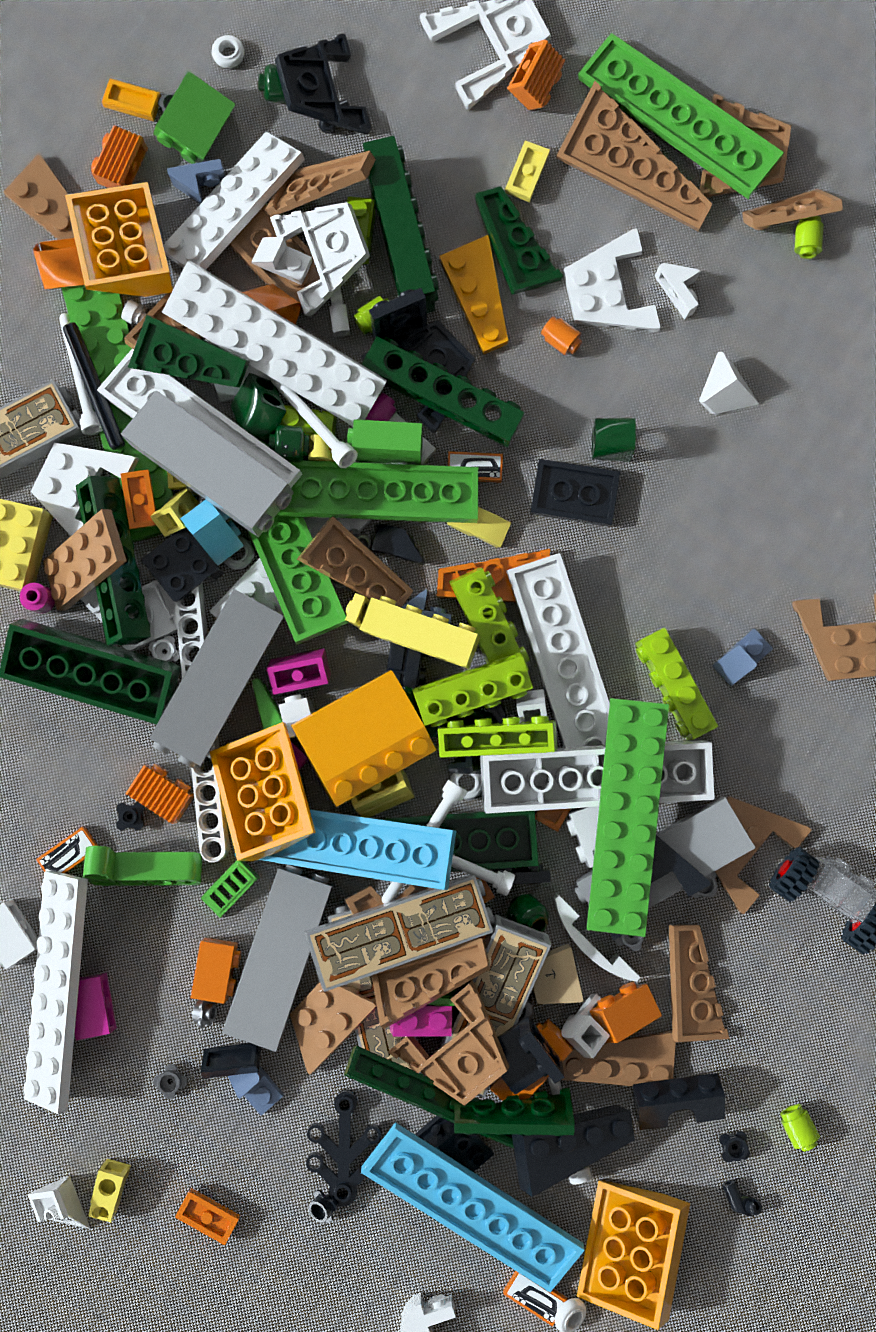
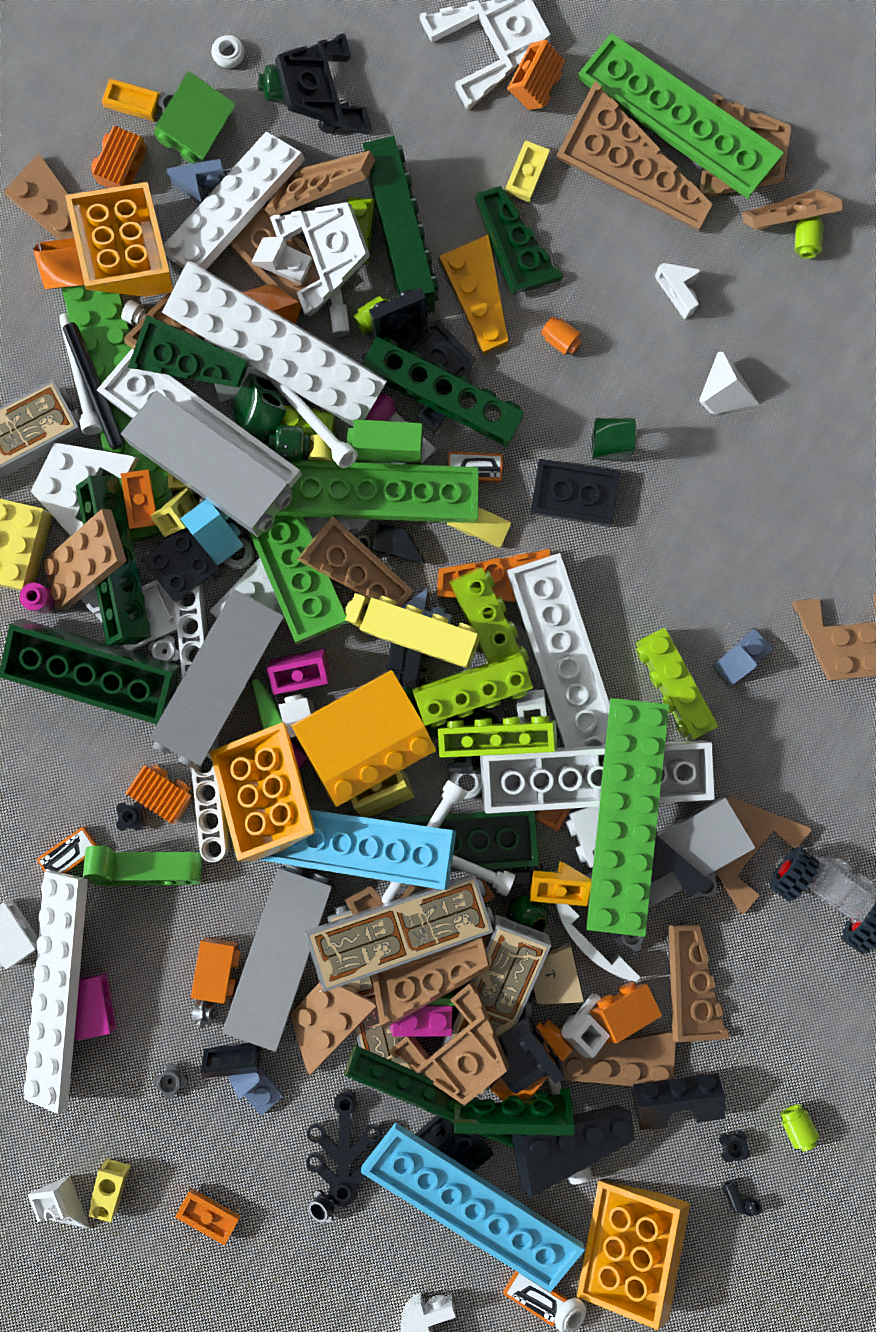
(246, 871): bright green slope -> none
(563, 887): none -> light orange slope
(597, 290): white wing -> none

